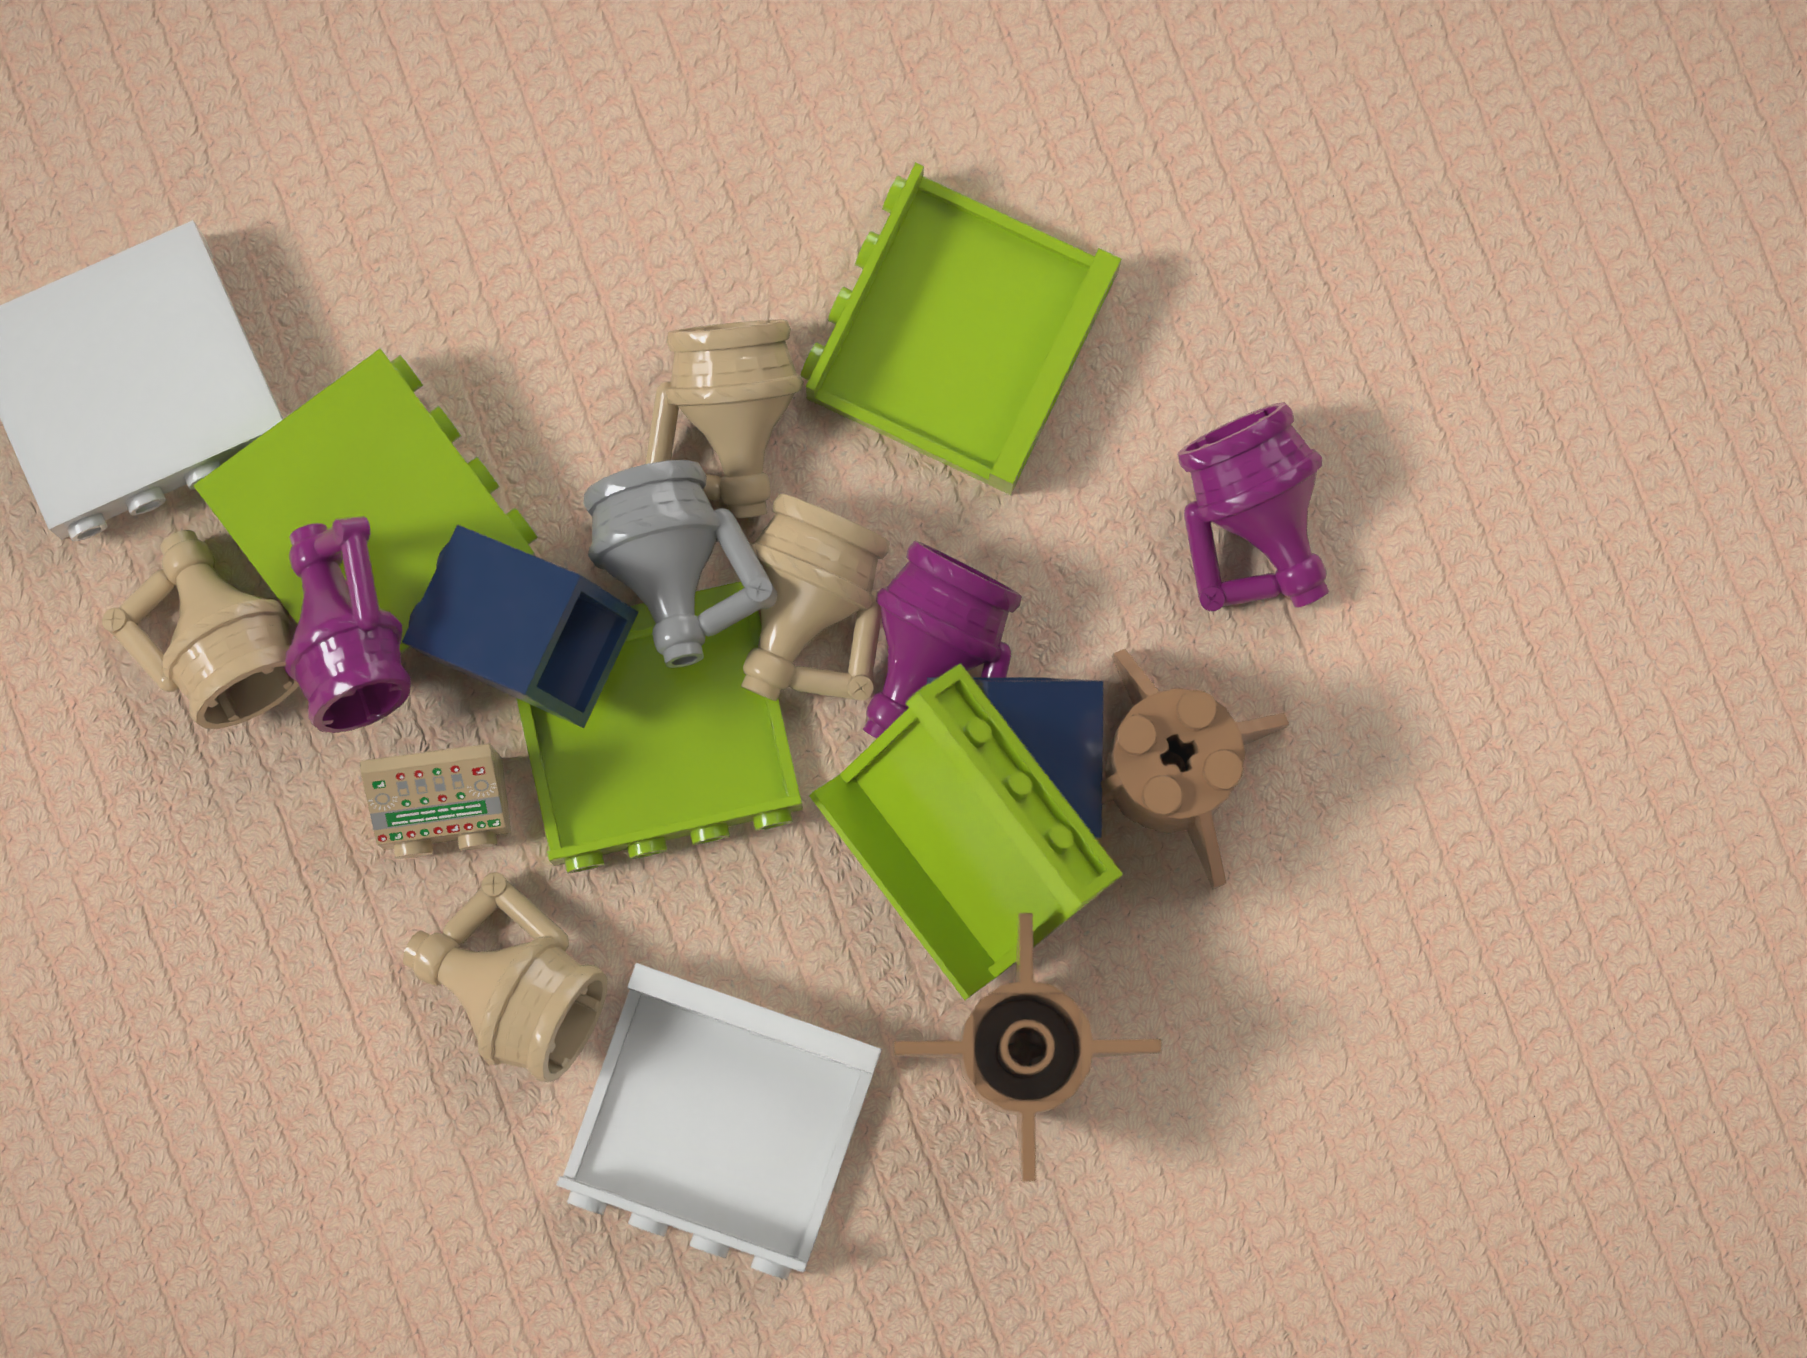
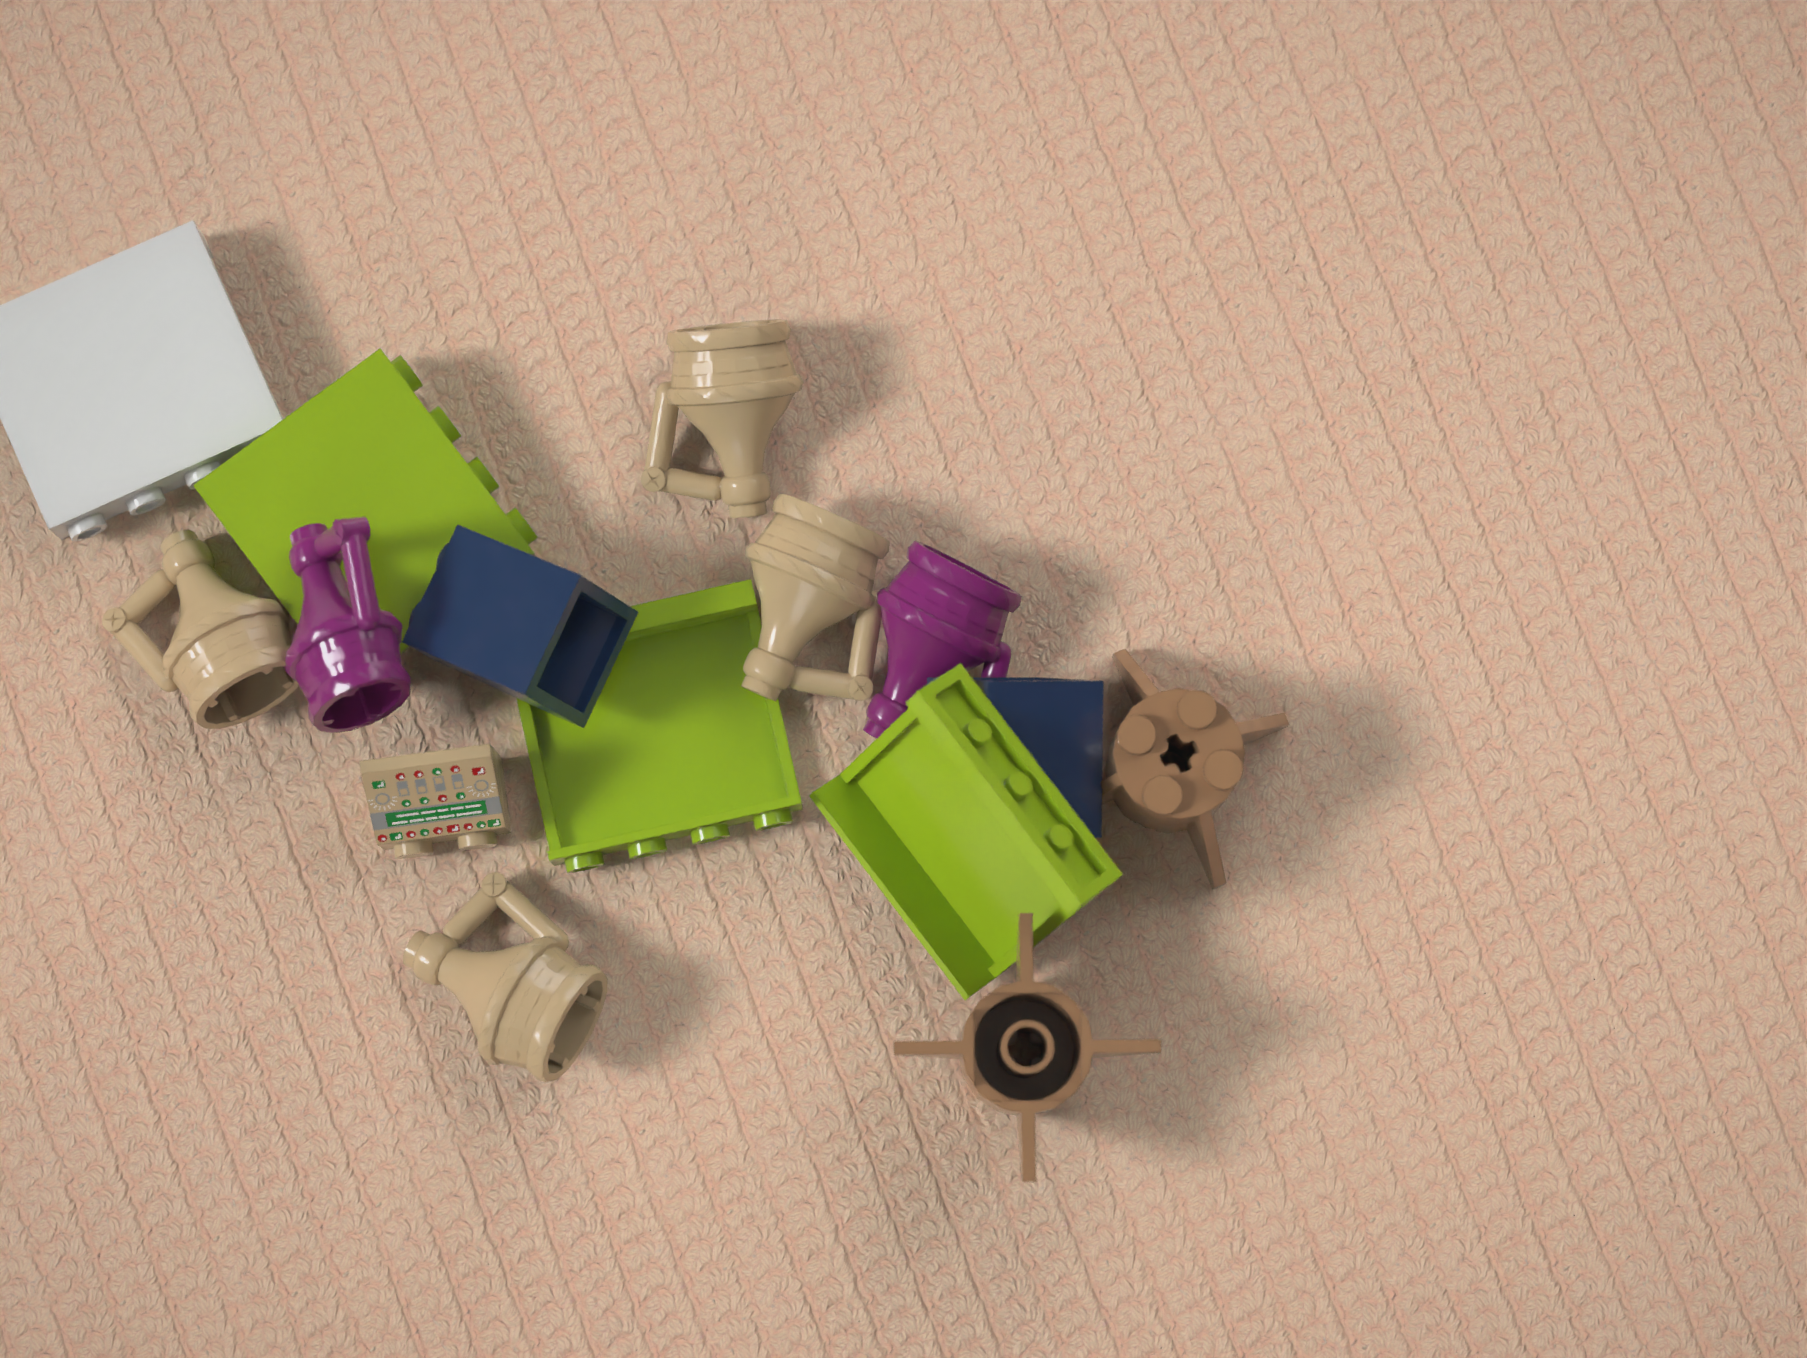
(657, 536): light grey piece -> none
(719, 1121): white panel -> none
(958, 330): lime panel -> none
(1258, 485): magenta piece -> none

